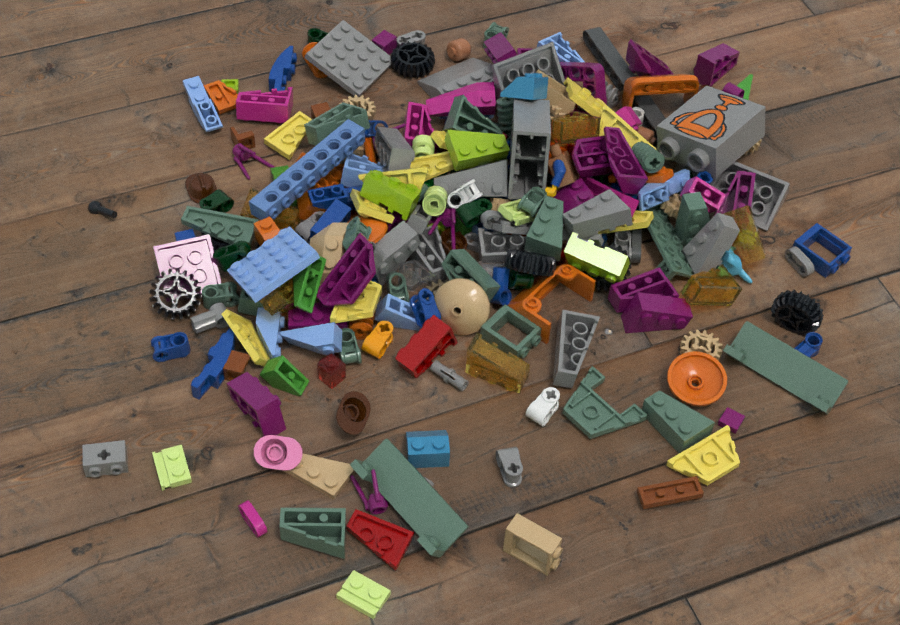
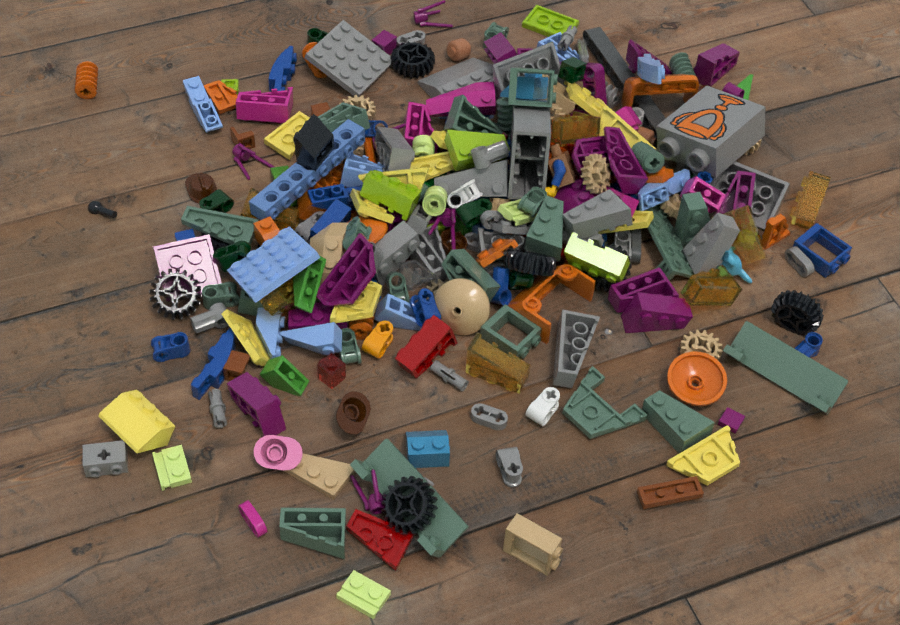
(86, 80): none -> orange piece
(137, 422): none -> light yellow slope
(217, 408): none -> light grey pin
(313, 143): none -> black slope
(421, 493): none -> black gear
(422, 15): none -> magenta plant
(485, 155): none -> light grey piece
(489, 416): none -> light grey beam
(497, 251): none -> orange wing
(547, 21): none -> lime tile
(551, 98): none -> sand green window
(567, 38): none -> light grey pin
(572, 70): none -> dark green brick
(582, 50): none -> light grey axle
(595, 173): none -> tan gear
(650, 69): none -> light blue slope
(681, 64): none -> sand green piece
(775, 231): none -> orange wing
(809, 200): none -> clear yellow wedge

